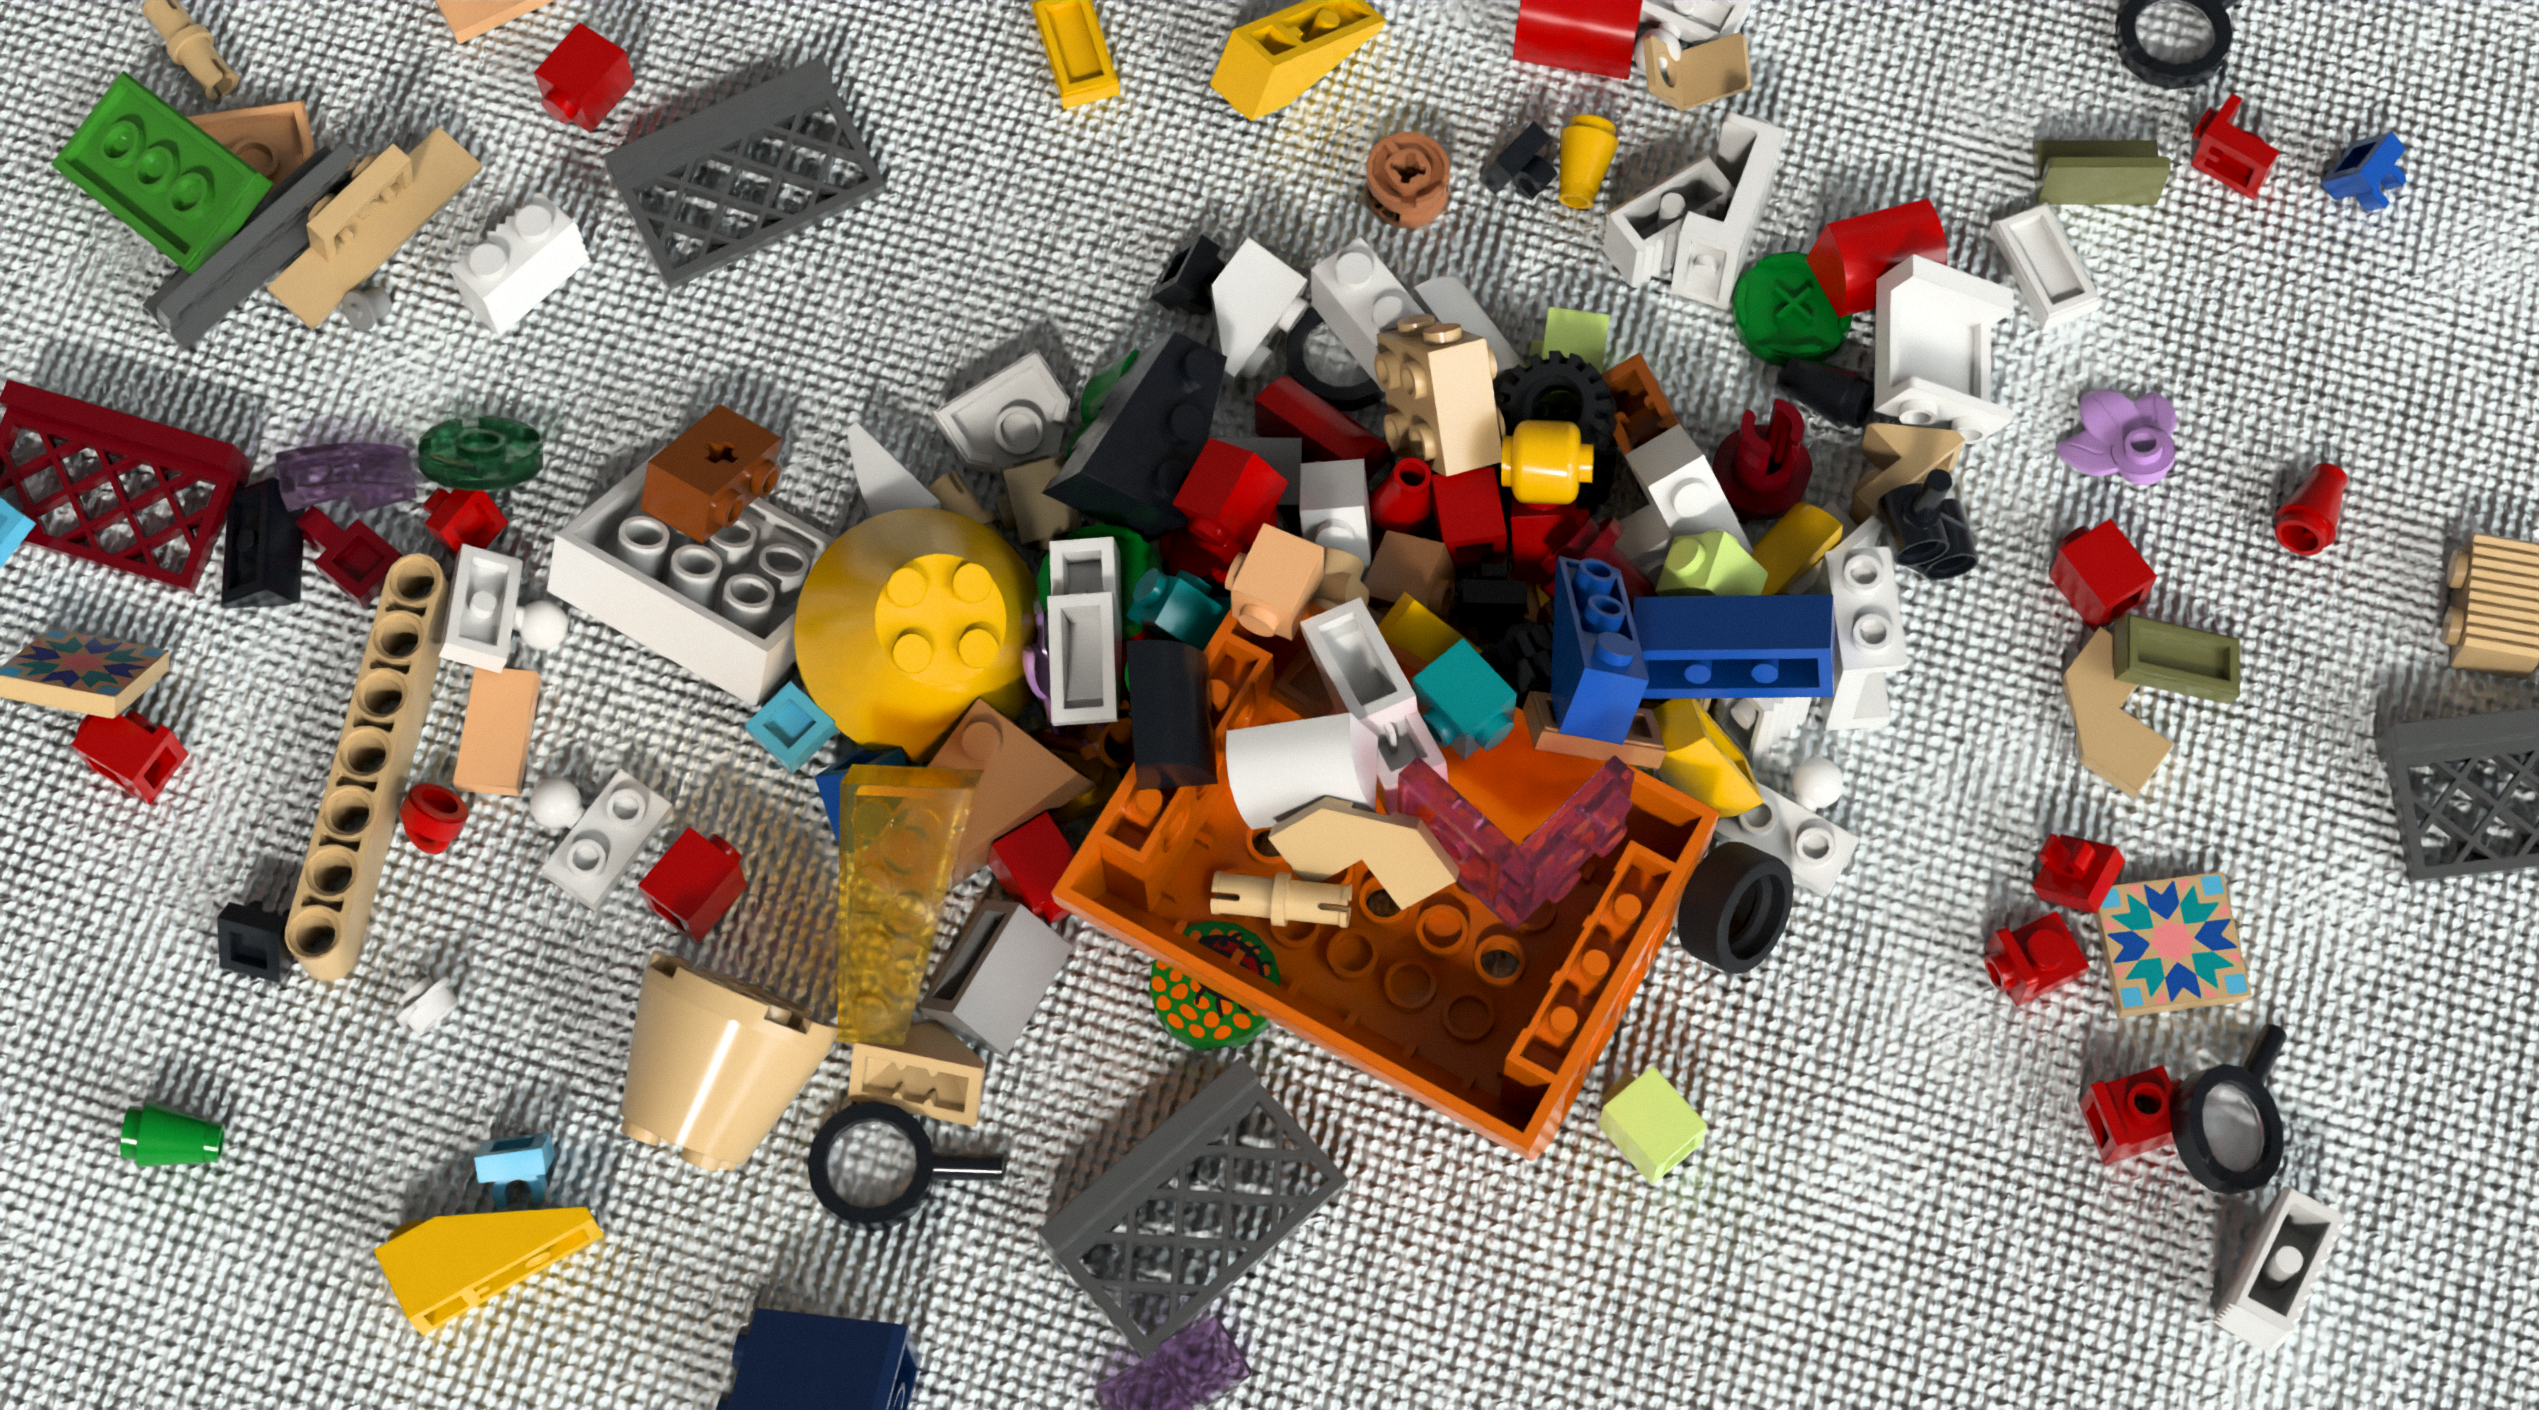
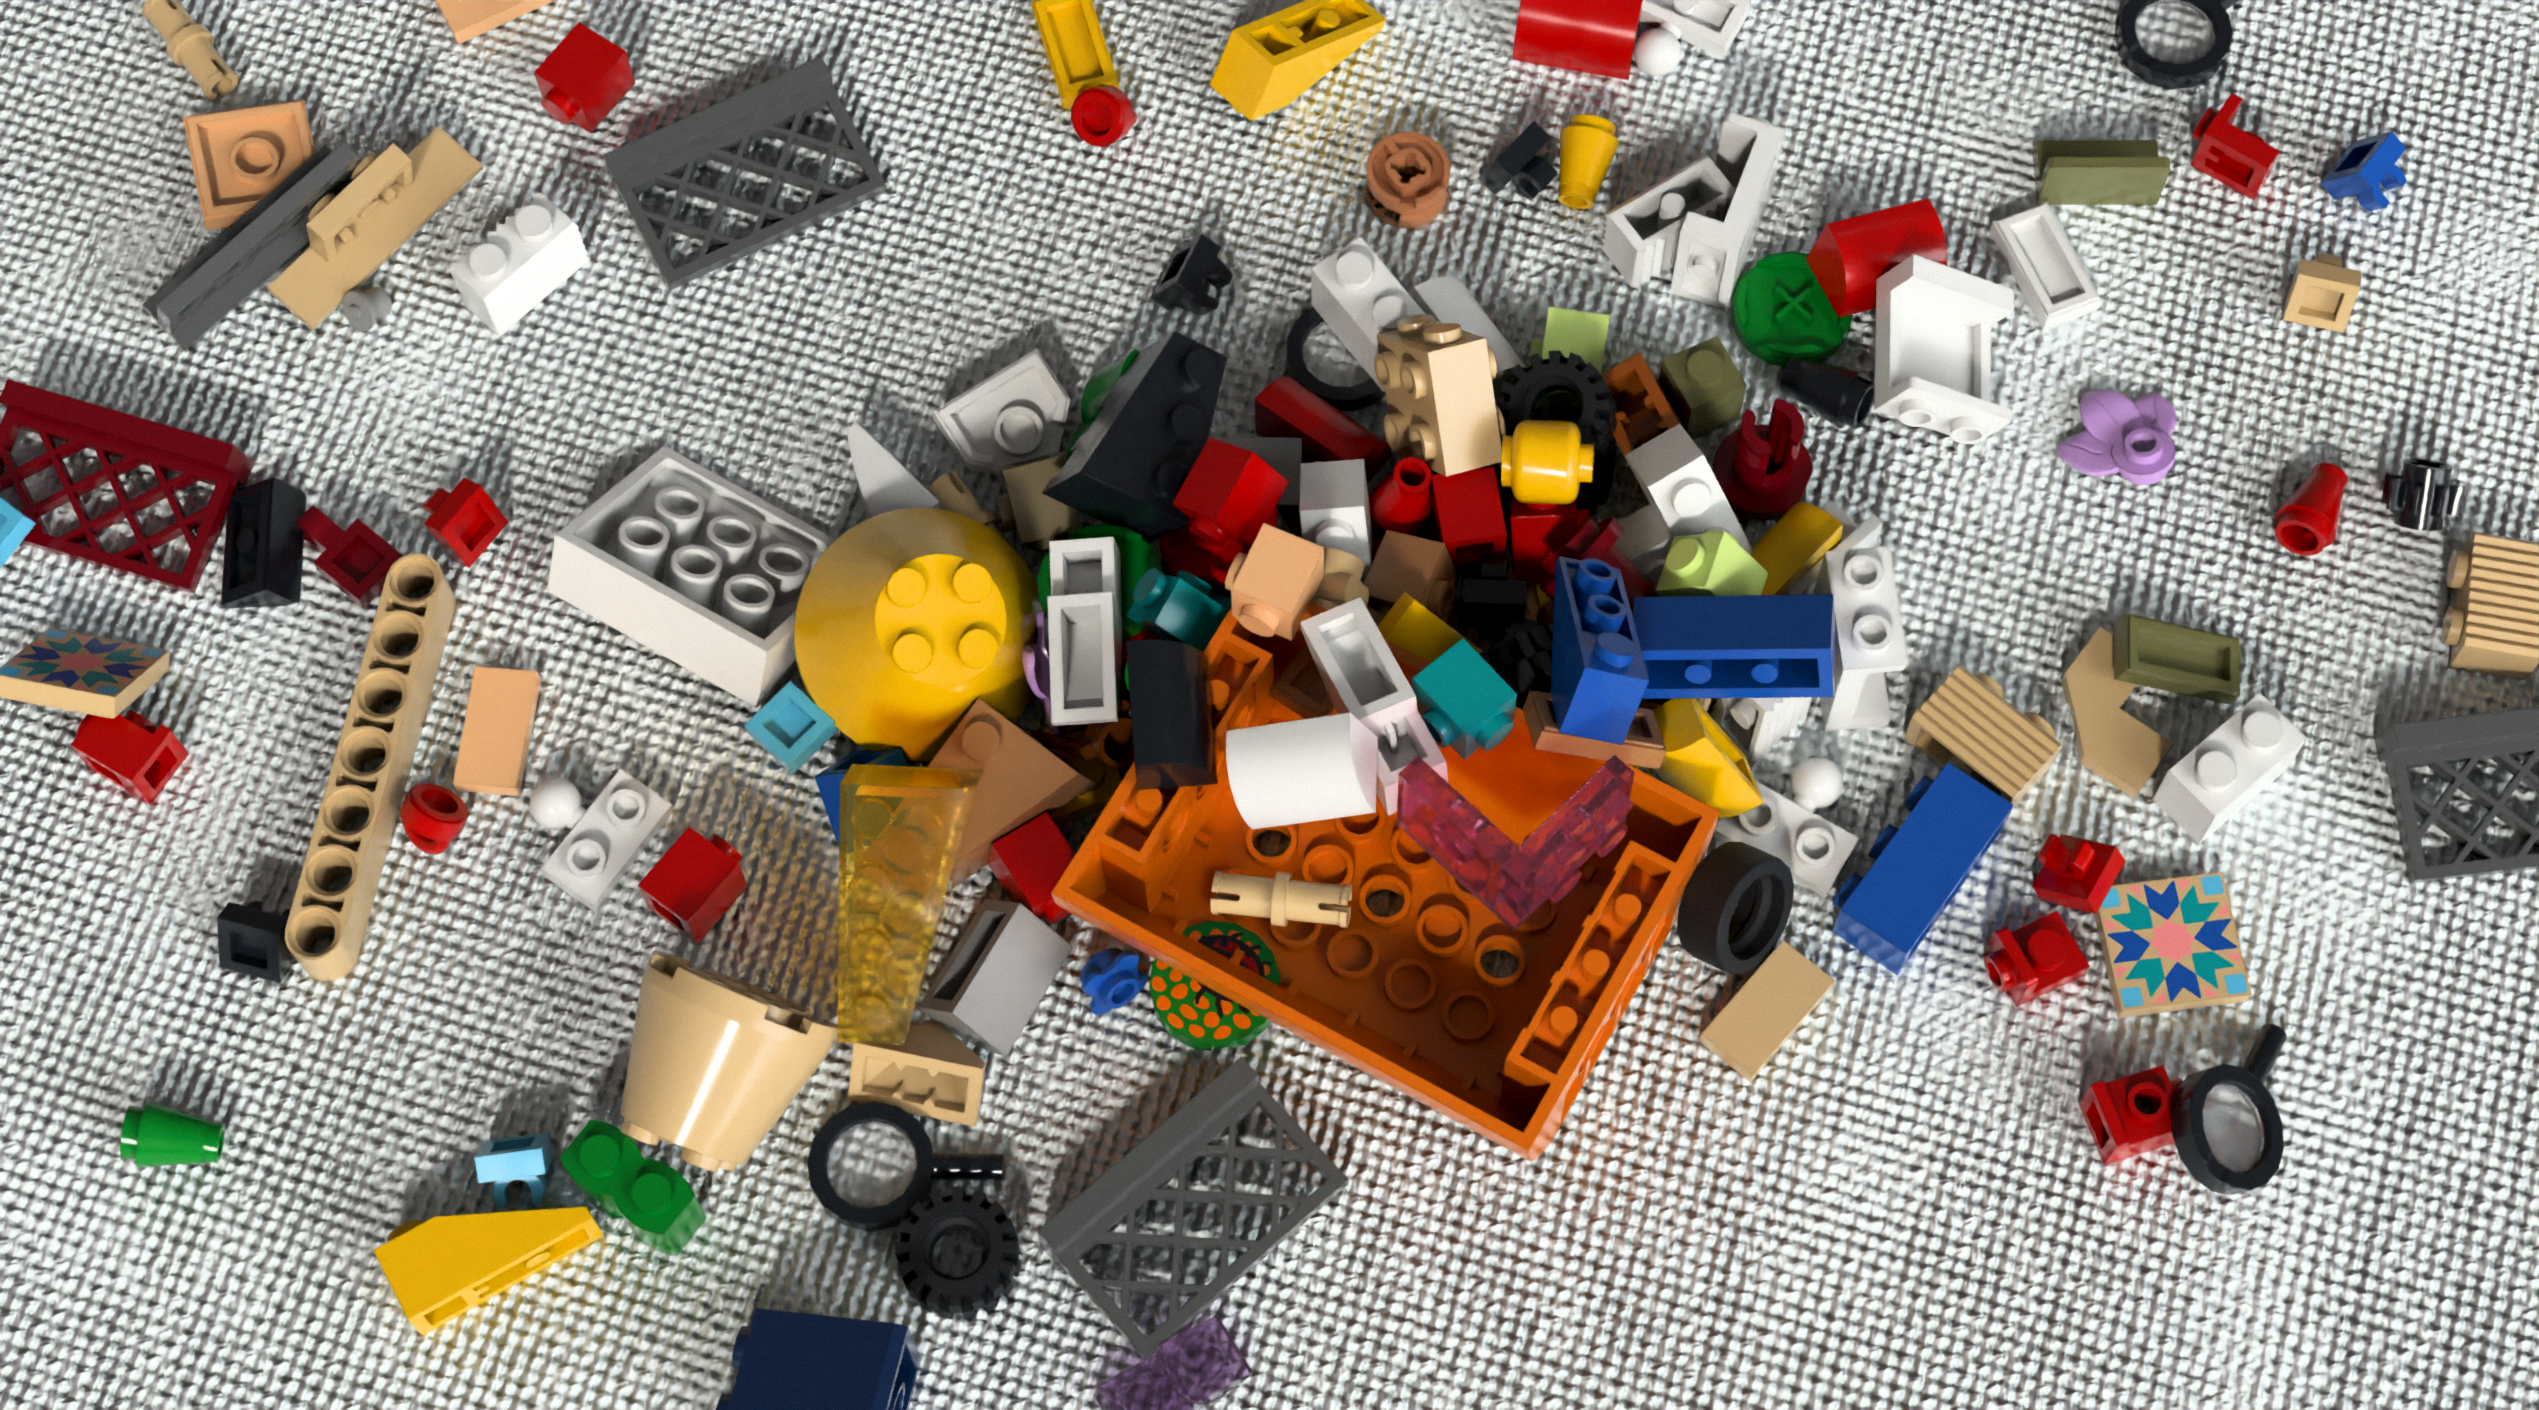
(161, 174): bright green tile -> none
(364, 471): clear purple slope -> none
(427, 1004): white plate -> none
(481, 456): clear green tile -> none
(485, 612): white plate -> none
(627, 1185): none -> green brick
(711, 474): dark orange brick -> none
(945, 1215): none -> black tyre
(1102, 115): none -> red tile
(1112, 979): none -> blue plate
(1250, 304): white slope -> none
(1394, 848): tan tile -> none
(1650, 1123): yellowish green brick -> none
(1701, 74): tan bracket -> none
(1703, 387): none -> olive brick
(1766, 1011): none -> tan tile
(1901, 458): tan slope -> none
(1919, 866): none -> blue brick
(1927, 529): black beam -> none
(1984, 735): none -> tan brick
(2101, 574): red brick -> none
(2229, 768): none -> white brick
(2279, 1269): white brick -> none
(2322, 293): none -> tan tile
(2423, 494): none -> black gear

